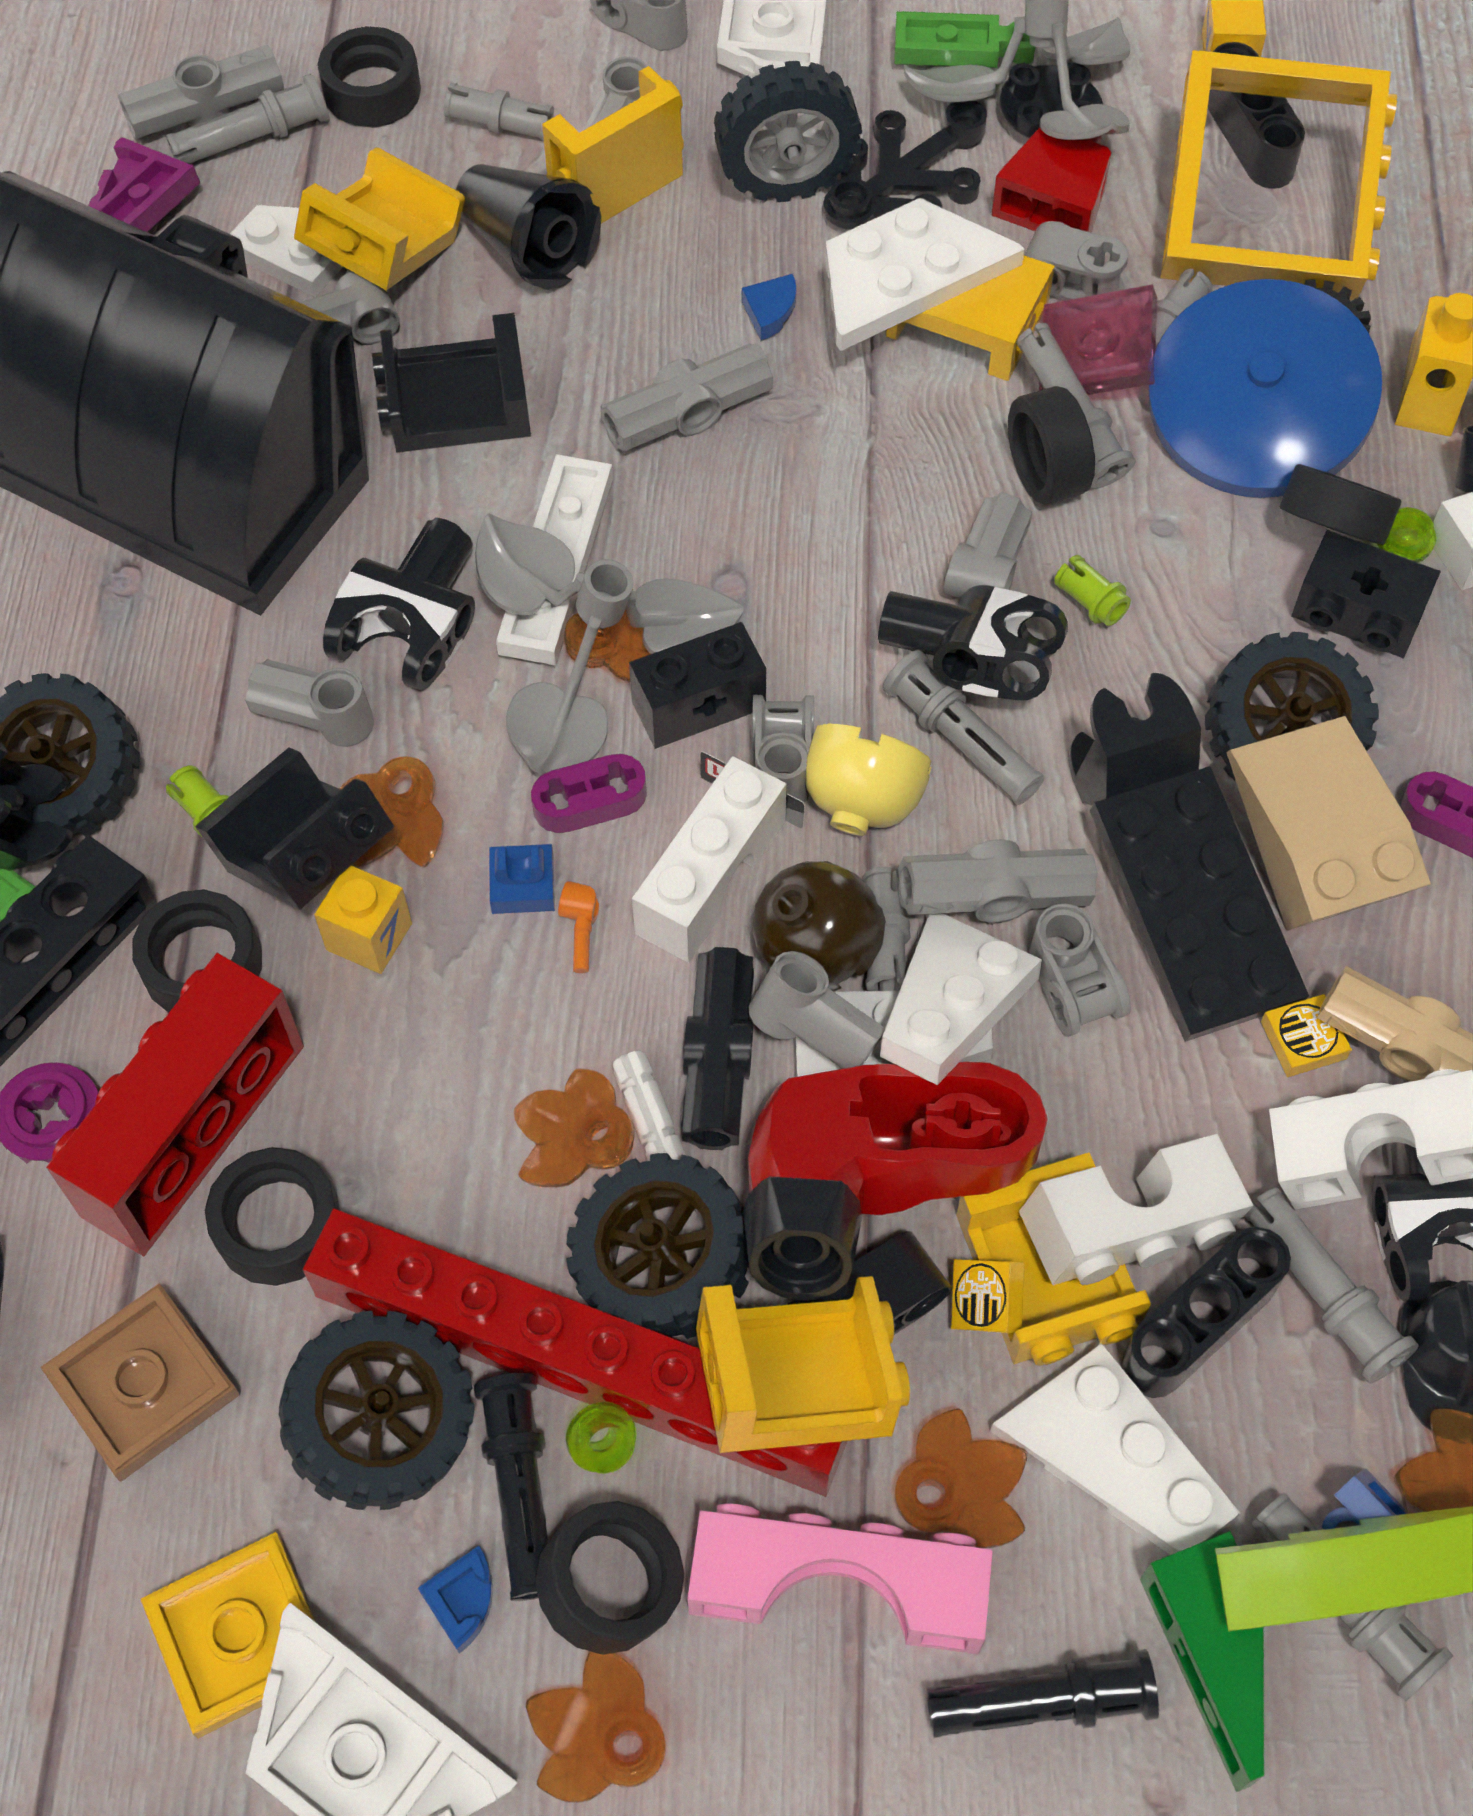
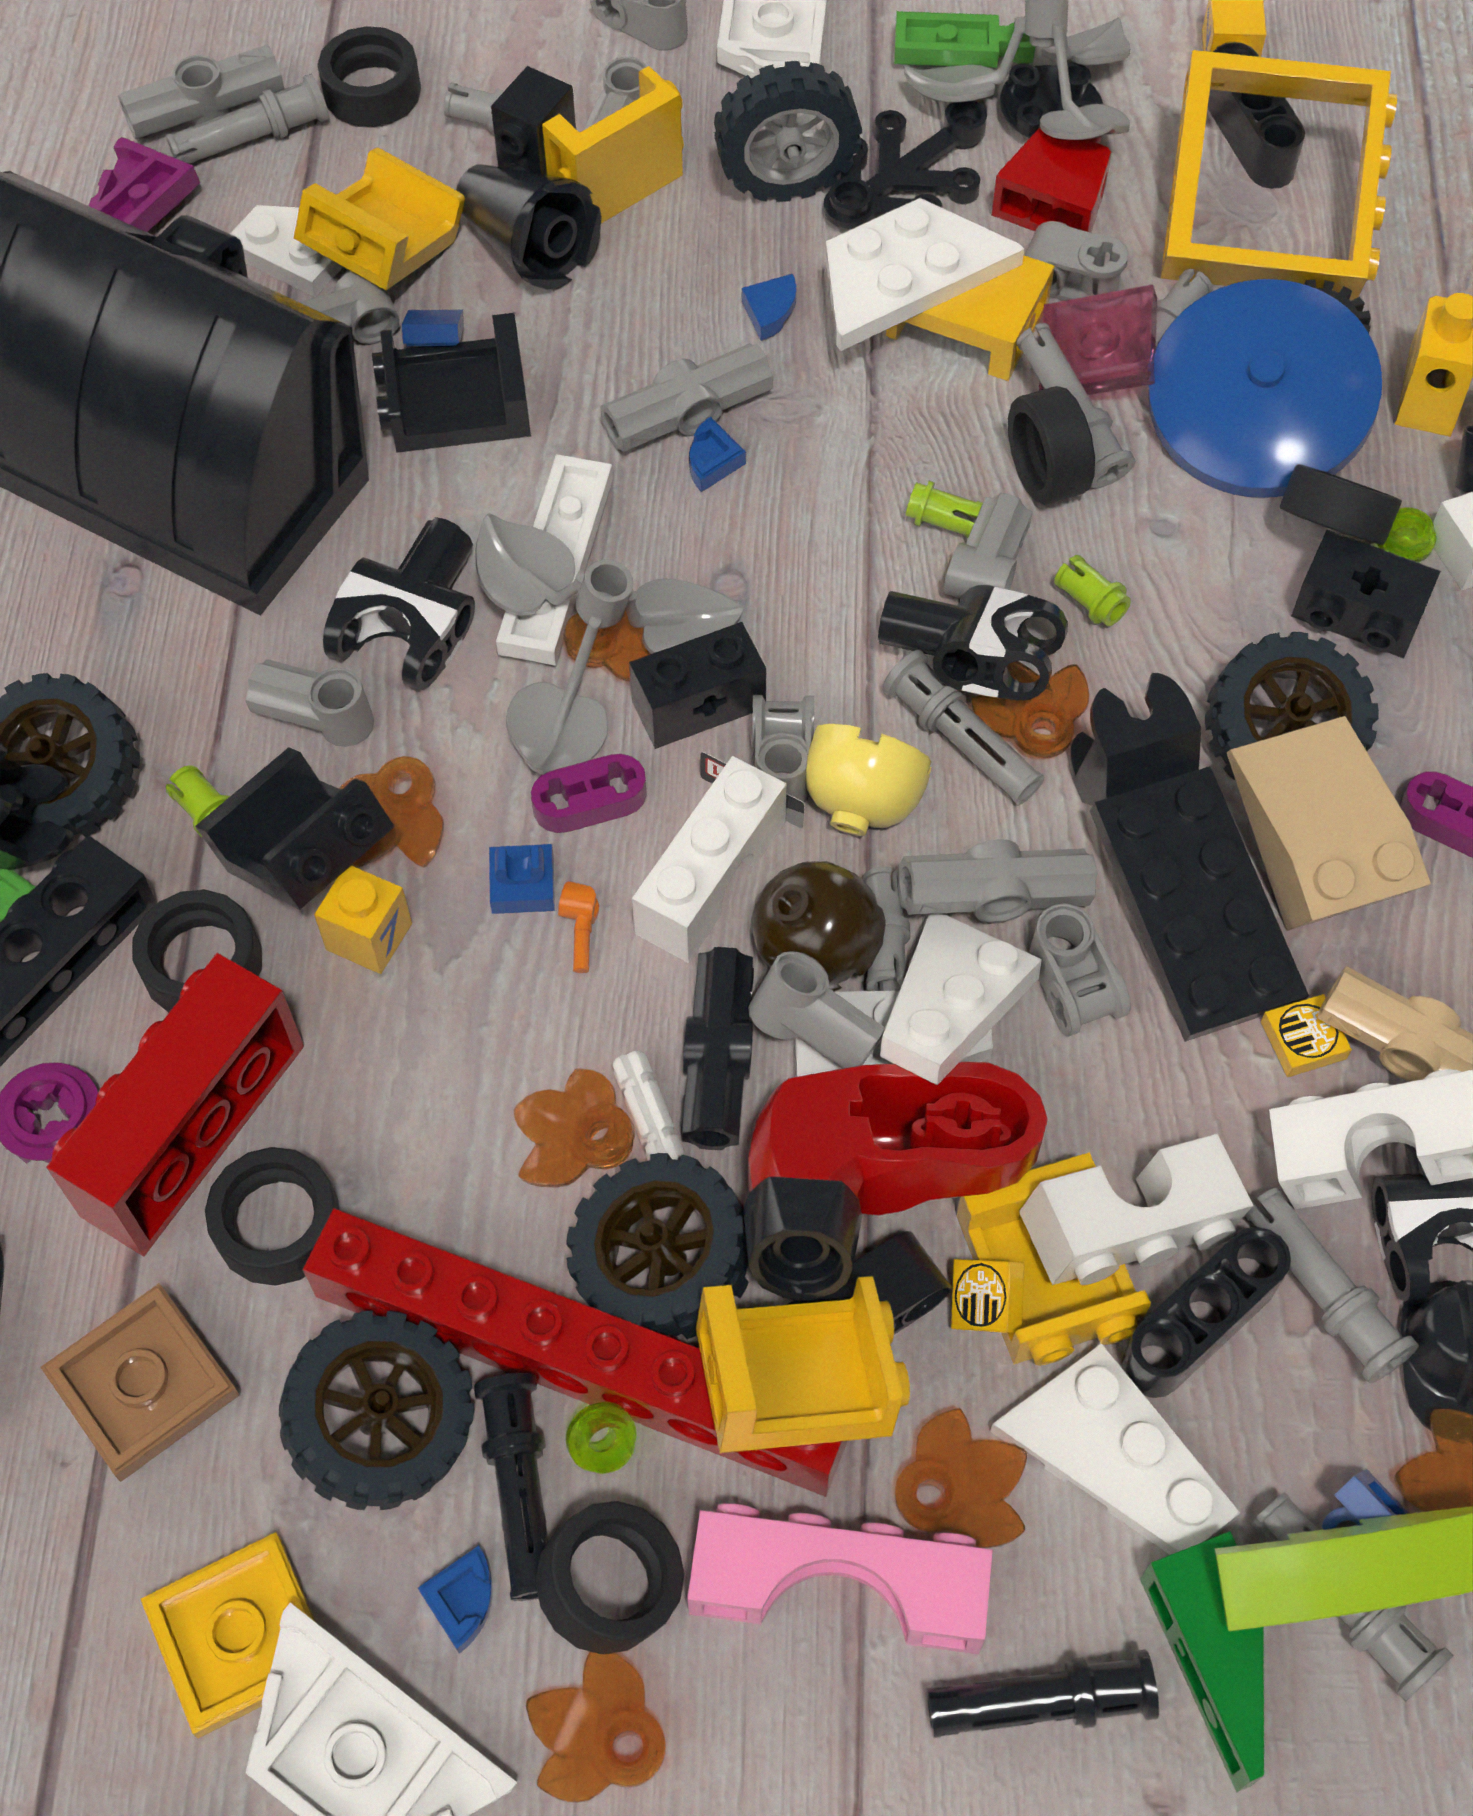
(432, 327): none -> blue tile
(520, 115): none -> black brick
(713, 455): none -> blue tile
(938, 508): none -> lime pin
(1052, 710): none -> clear orange plate

